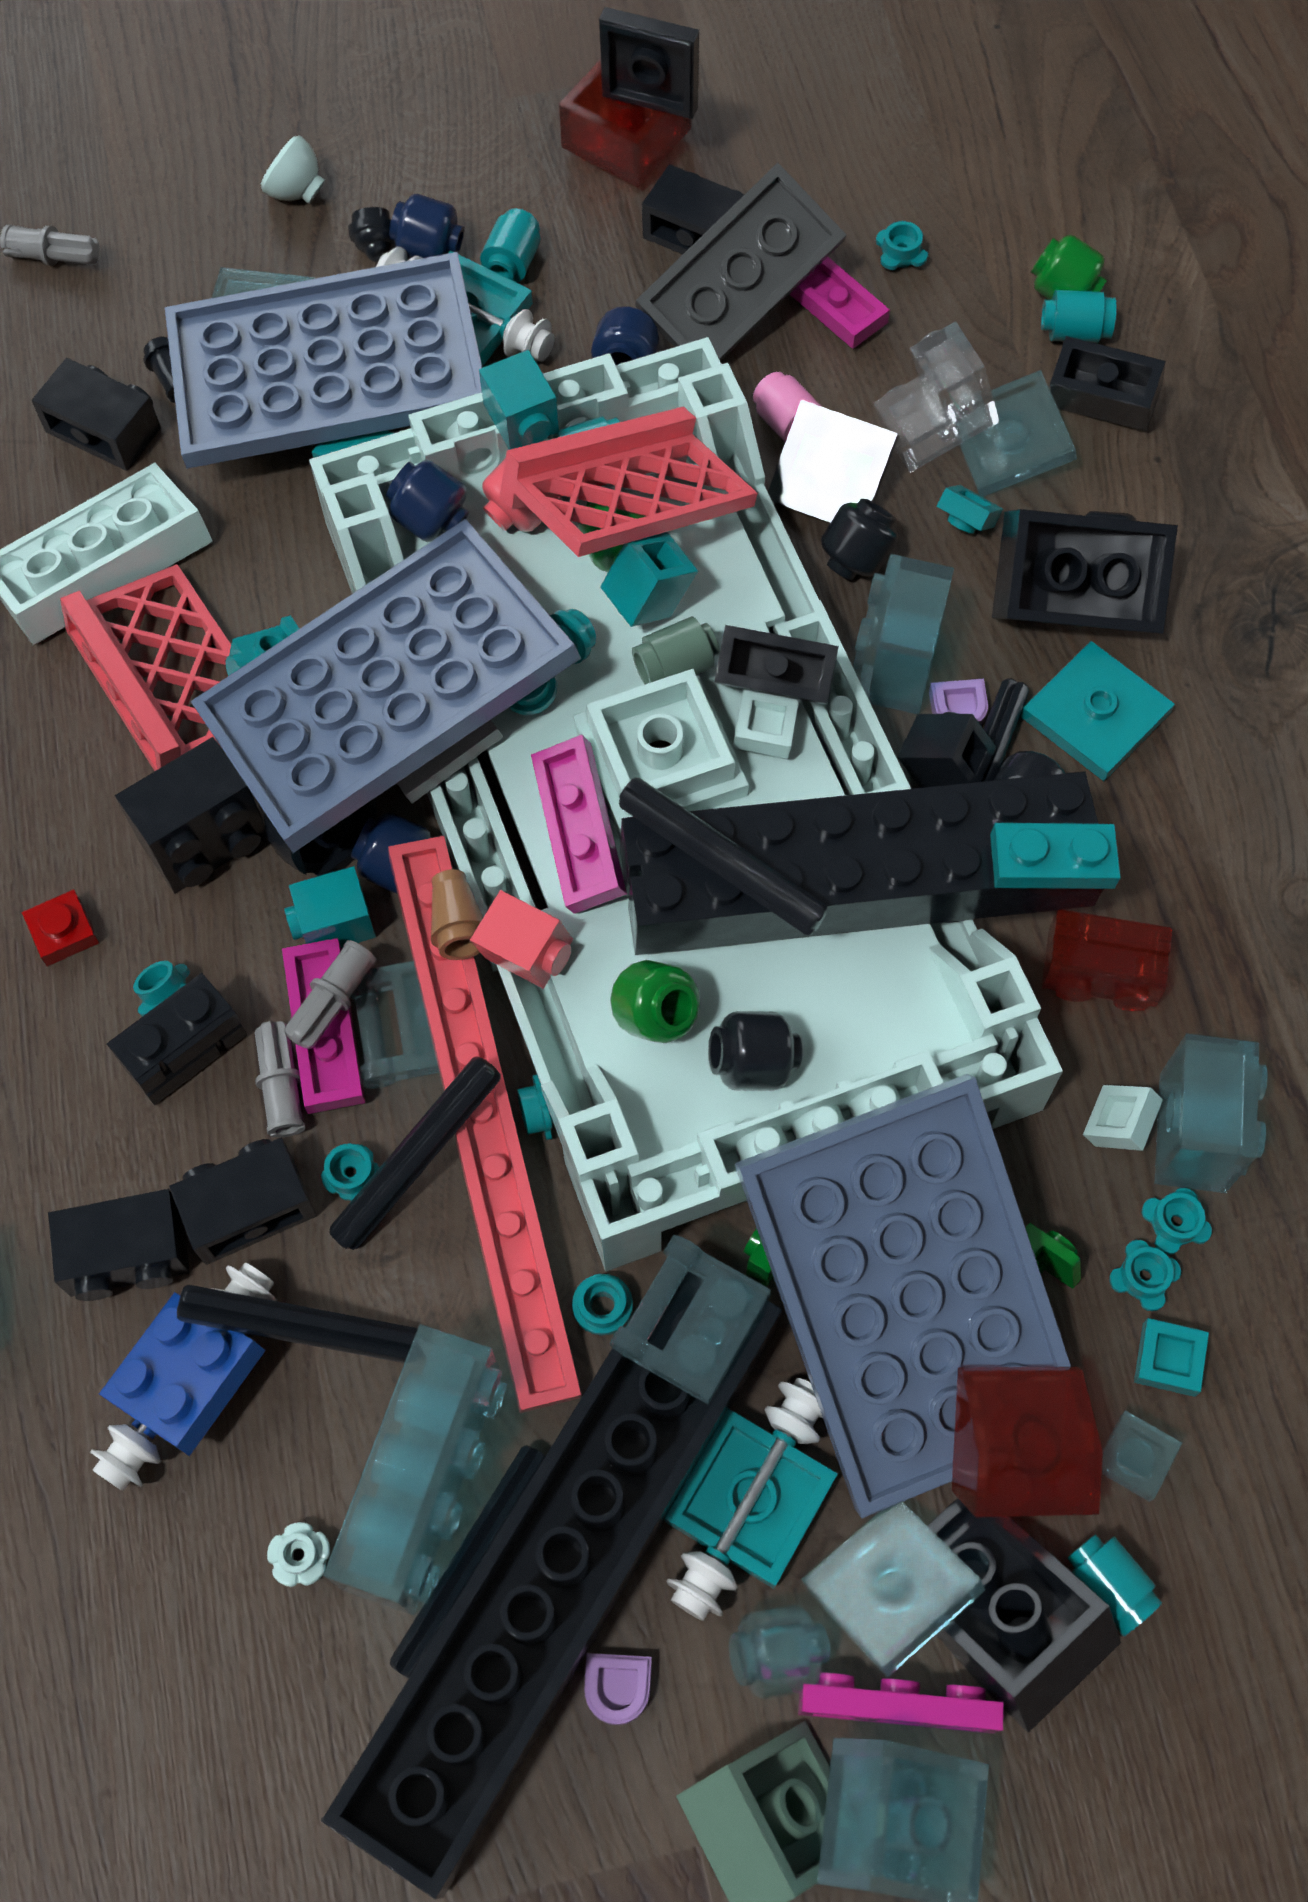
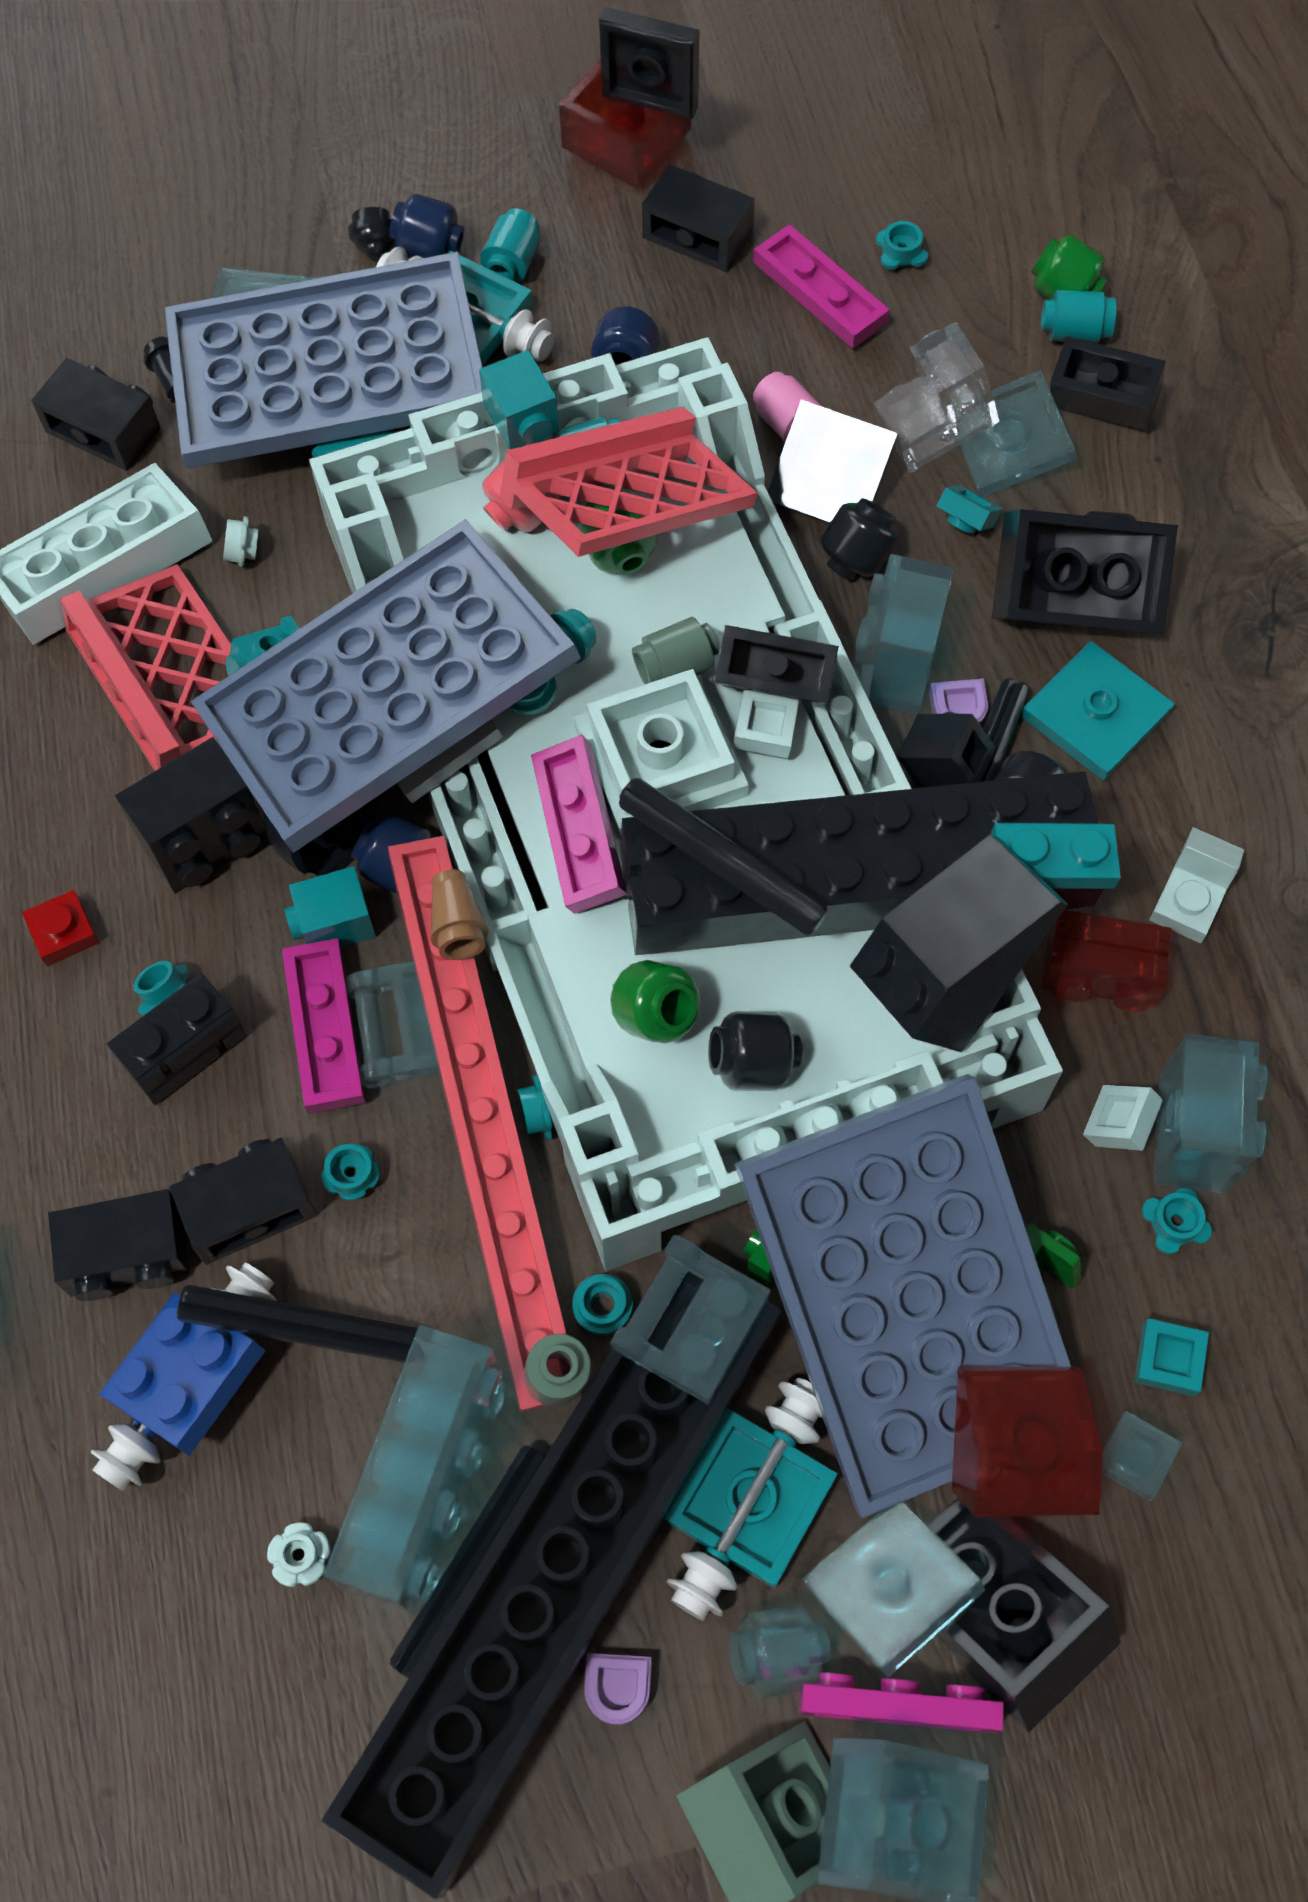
(48, 245): light grey axle -> none
(240, 541): none -> light aqua plate
(278, 1080): light grey axle -> none
(293, 173): light aqua brick -> none
(330, 994): light grey axle -> none
(414, 1153): black axle -> none
(426, 500): dark blue head -> none
(523, 939): coral brick -> none
(549, 1388): none -> sand green brick
(649, 579): teal brick -> none
(743, 265): dark grey plate -> none
(958, 944): none -> black slope
(1116, 1580): teal brick -> none
(1162, 1273): teal plate -> none
(1197, 885): none -> light aqua slope

